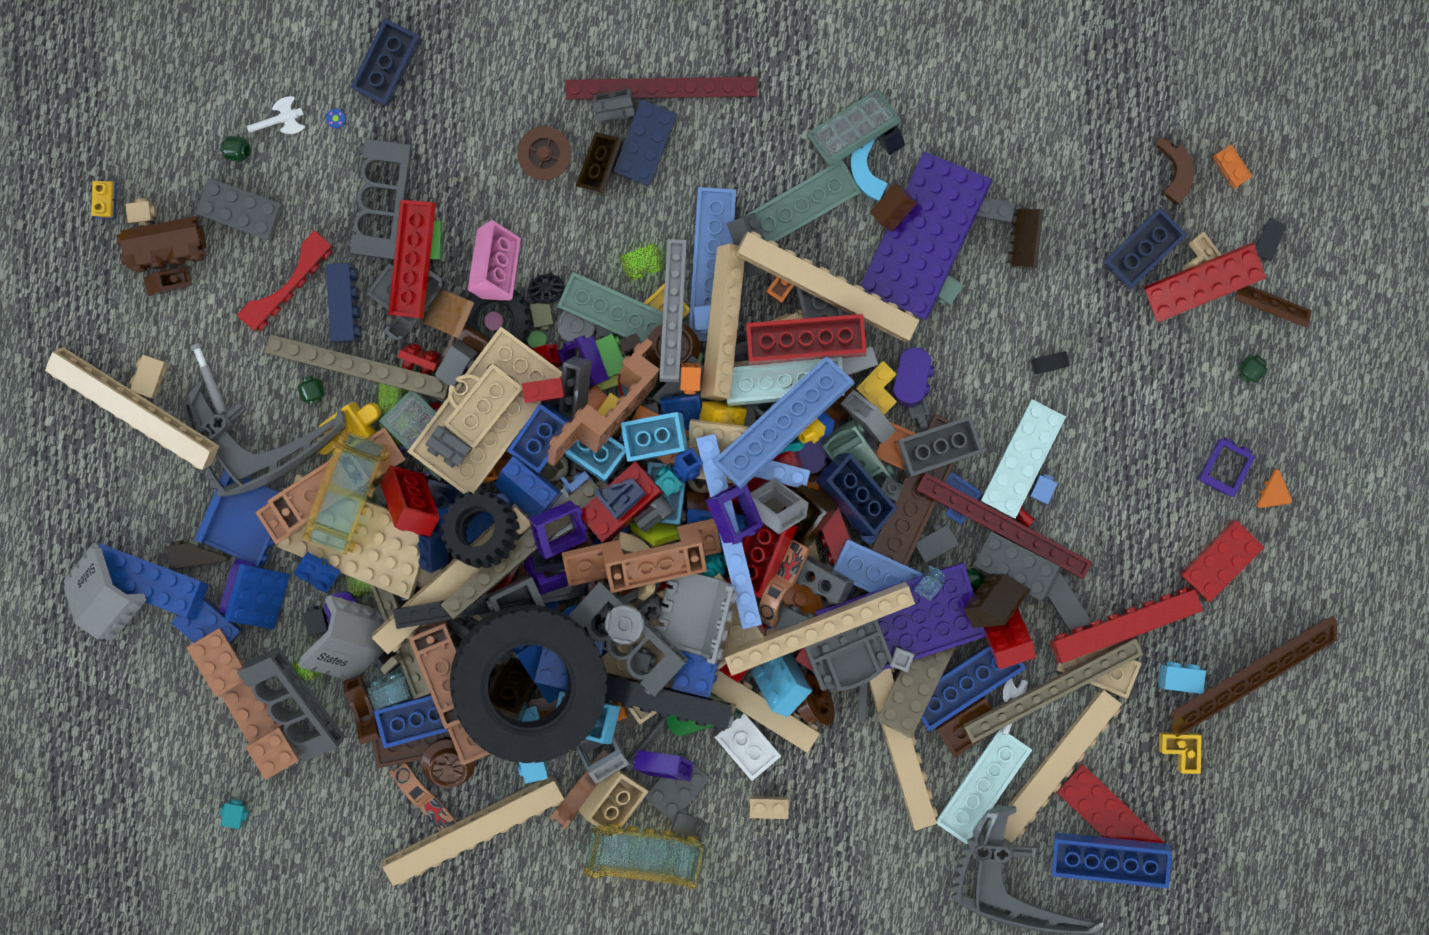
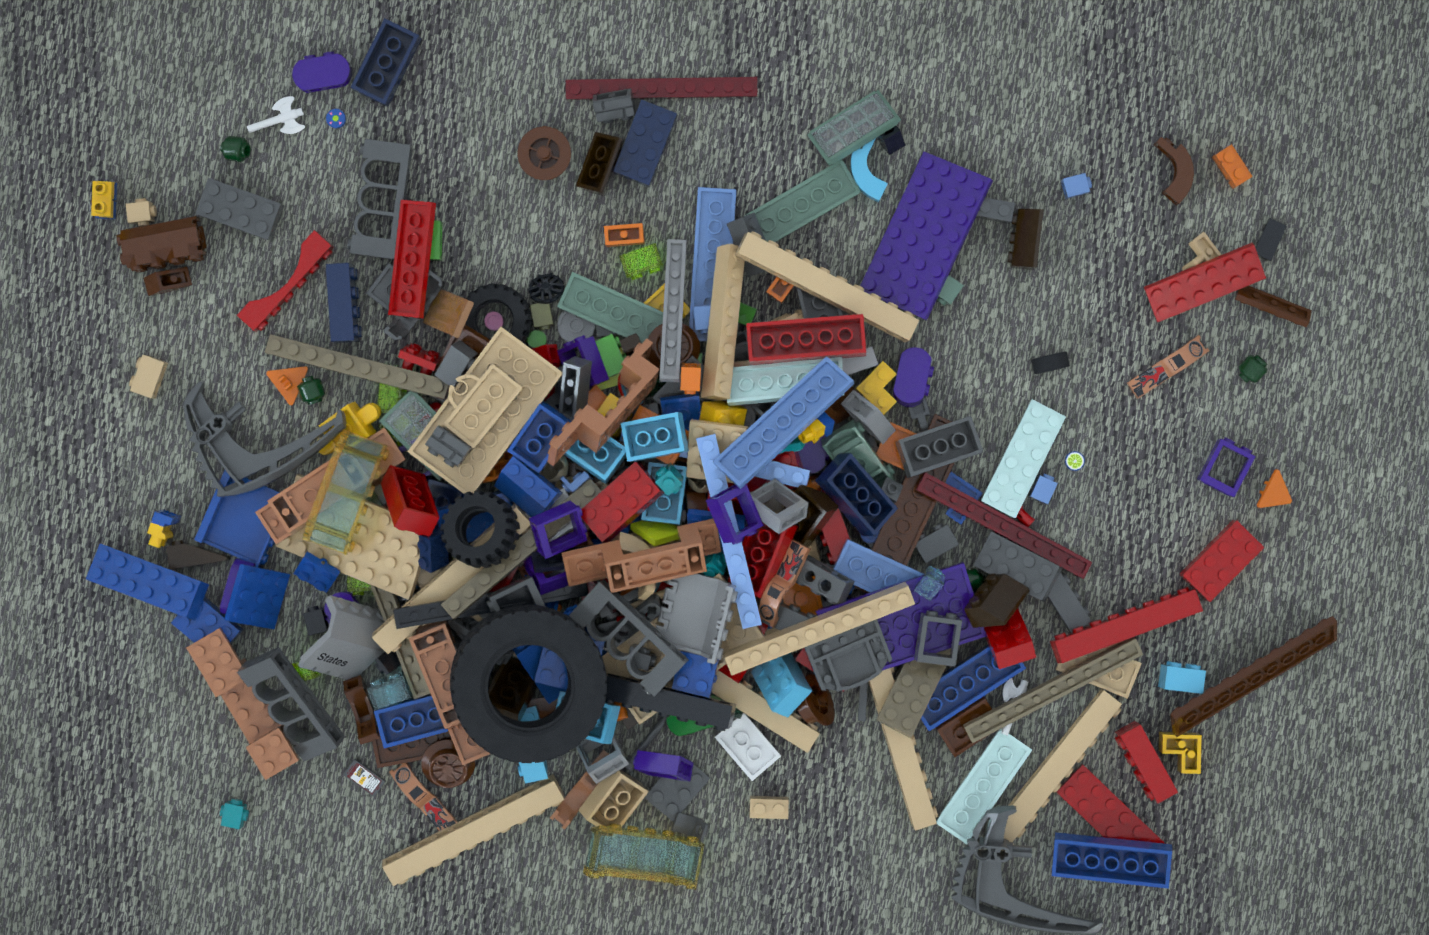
(95, 601): light grey hinge -> none
(132, 408): tan brick -> none
(160, 527): none -> hips
(214, 393): light grey piece -> none
(287, 381): none -> orange piece
(322, 72): none -> dark purple brick
(364, 777): none -> tile
(391, 663): dark tan tile -> none
(494, 262): bright pink slope -> none
(543, 390): red brick -> none
(620, 497): dark blue wing -> none
(624, 235): none -> orange brick
(624, 624): light grey tile -> none
(656, 512): dark grey piece -> none
(687, 465): blue brick -> none
(746, 314): none -> bright green slope
(893, 207): reddish brown brick -> none
(901, 659): light grey tile -> none
(934, 658): none -> dark grey window
(1074, 461): none -> tile
(1076, 185): none -> medium blue brick
(1144, 248): dark blue brick -> none
(1145, 760): none -> red brick
(1167, 367): none -> piece

